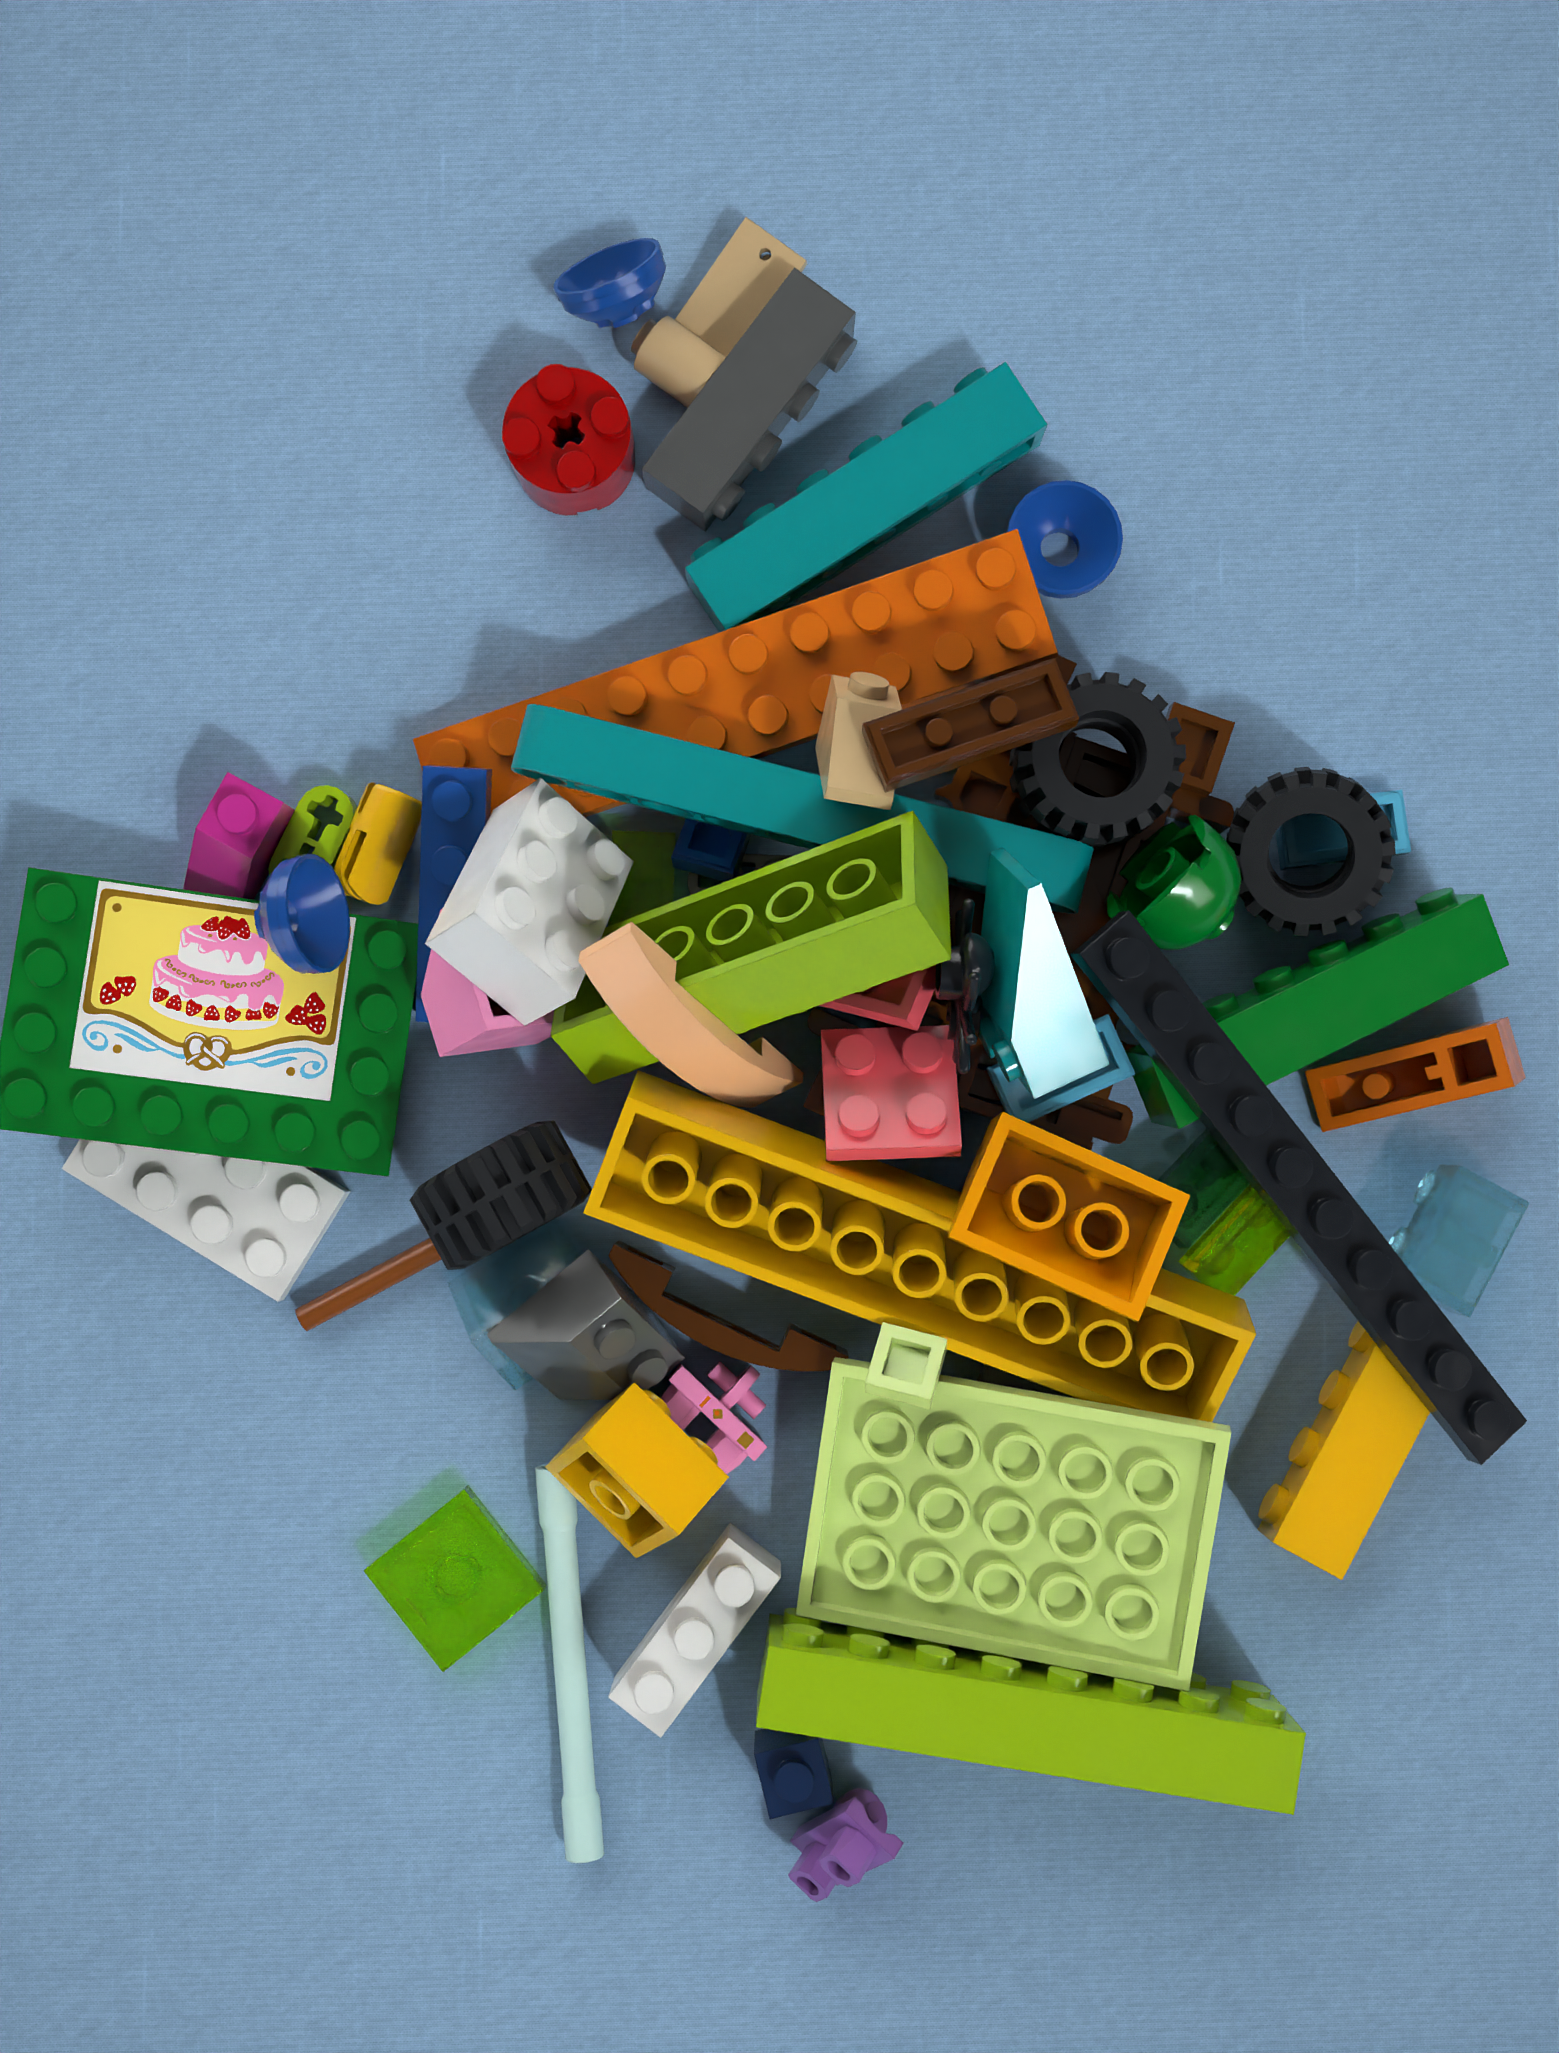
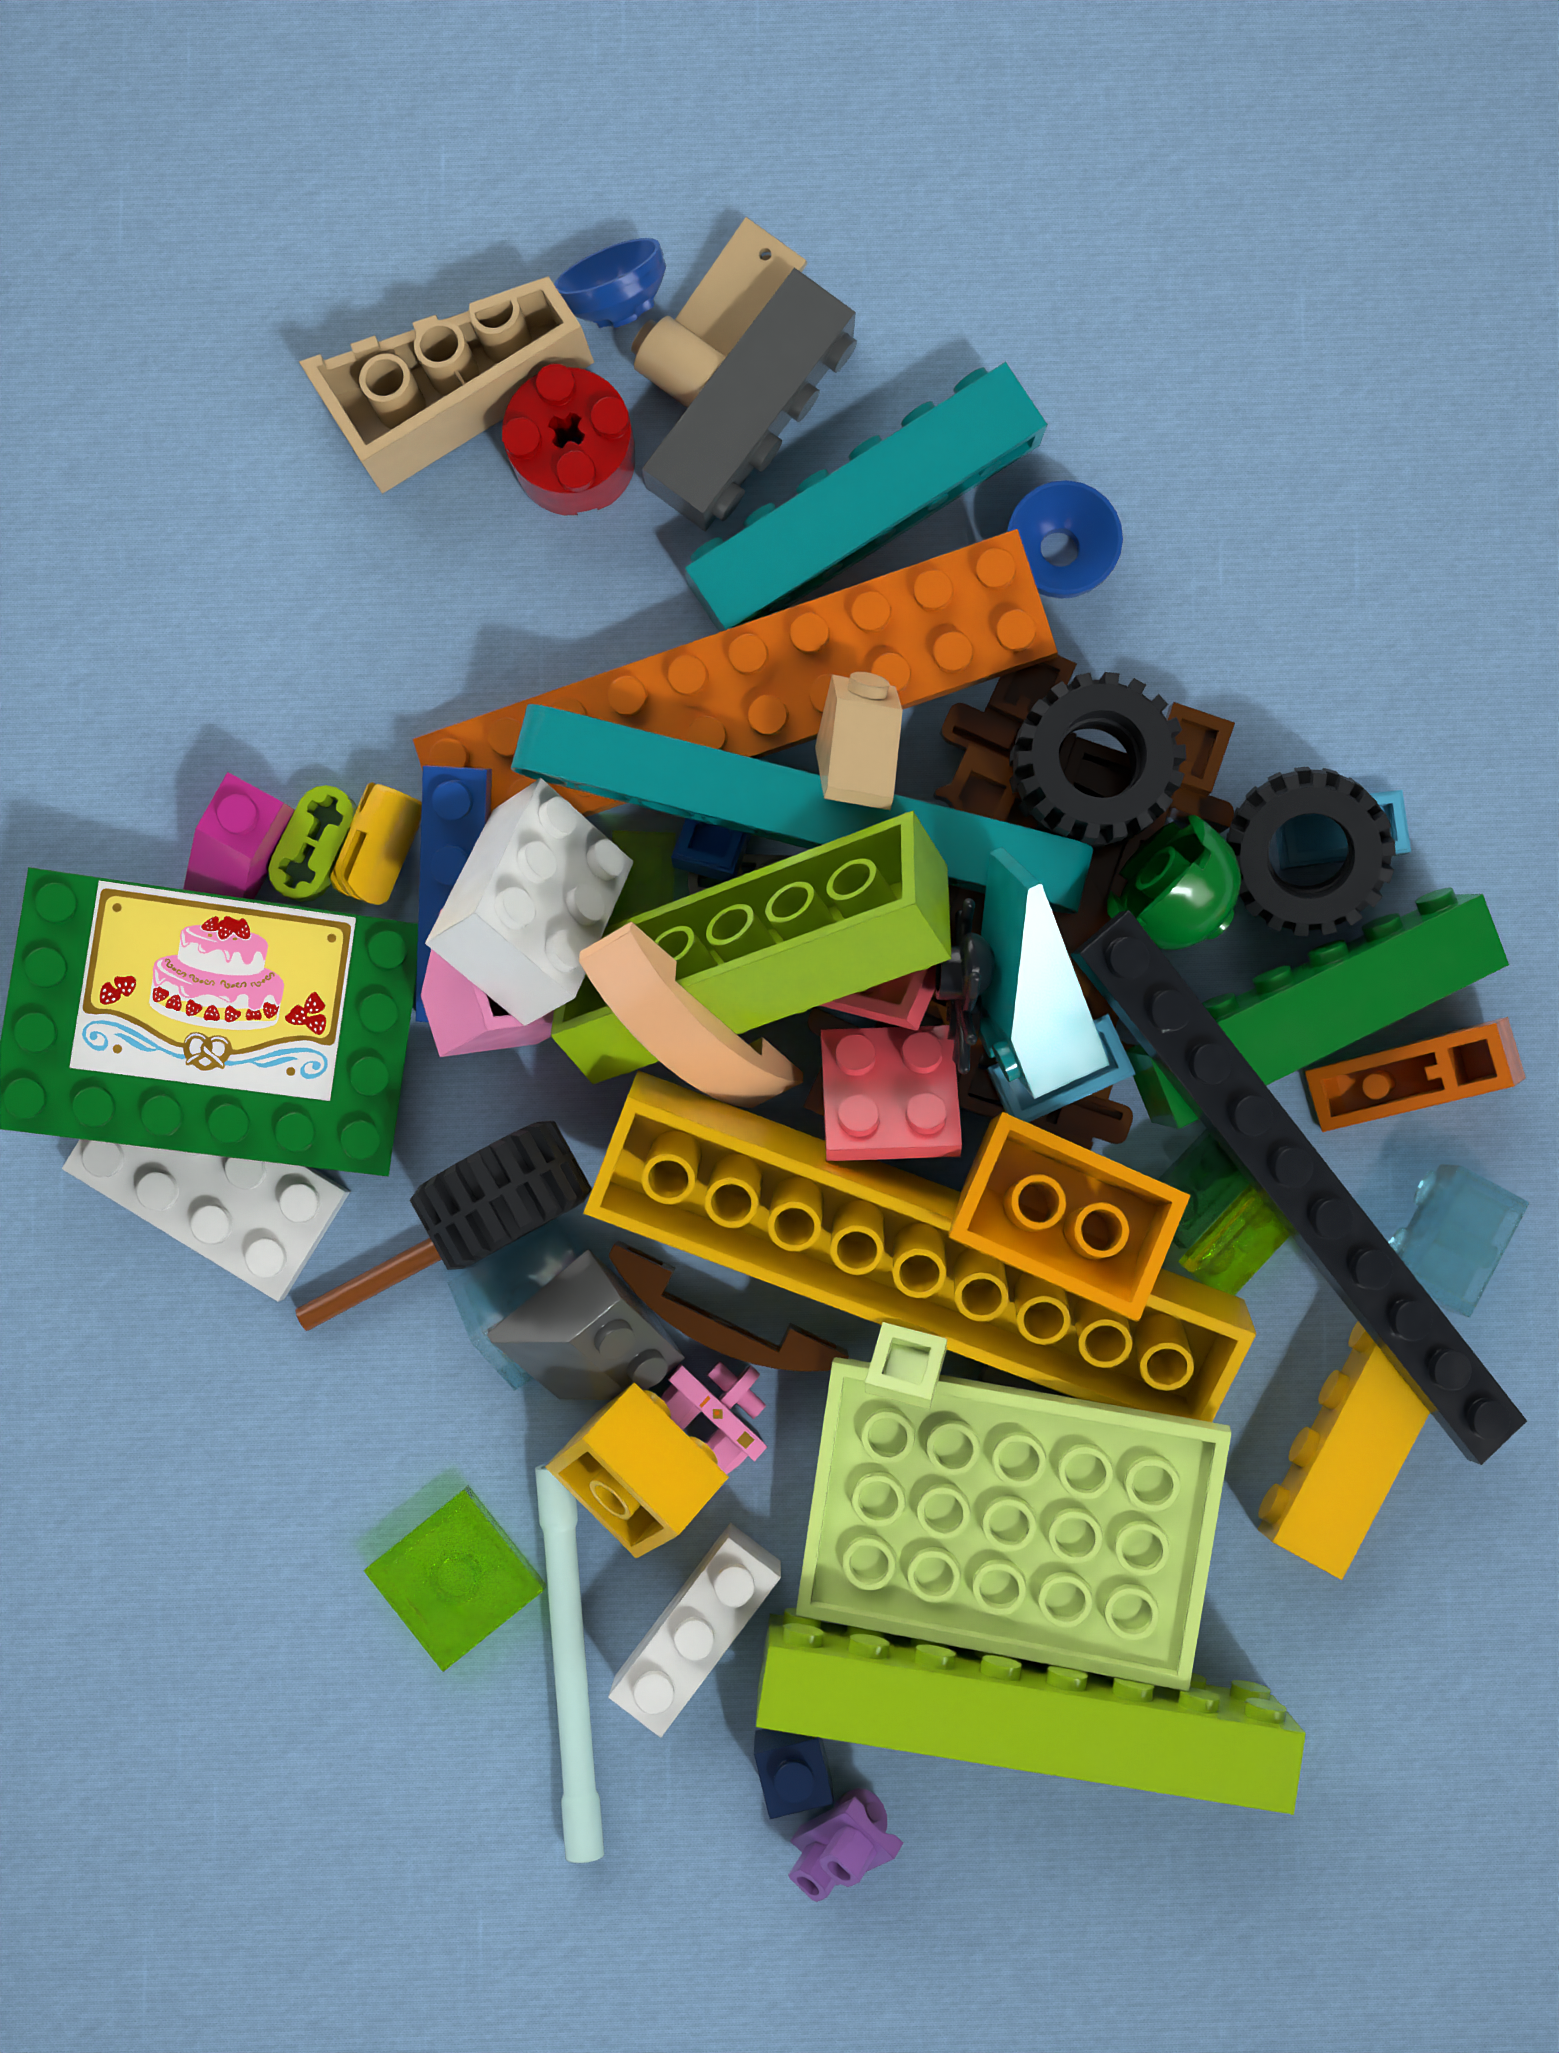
(305, 915): blue piece -> none
(446, 379): none -> tan wedge
(970, 725): reddish brown tile -> none

